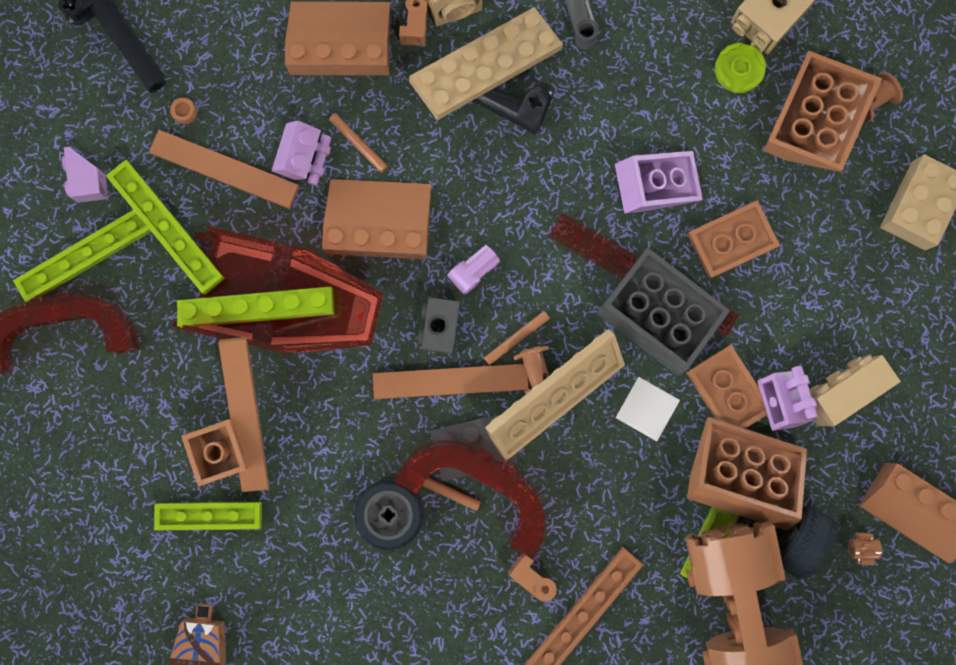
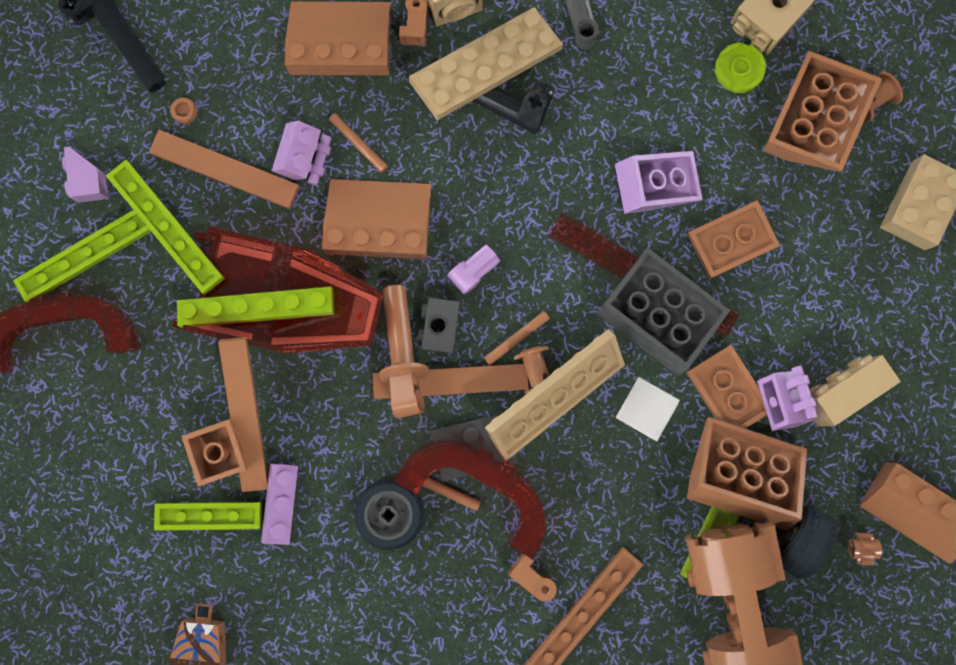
(279, 504): none -> lavender plate
(403, 373): none -> nougat piece

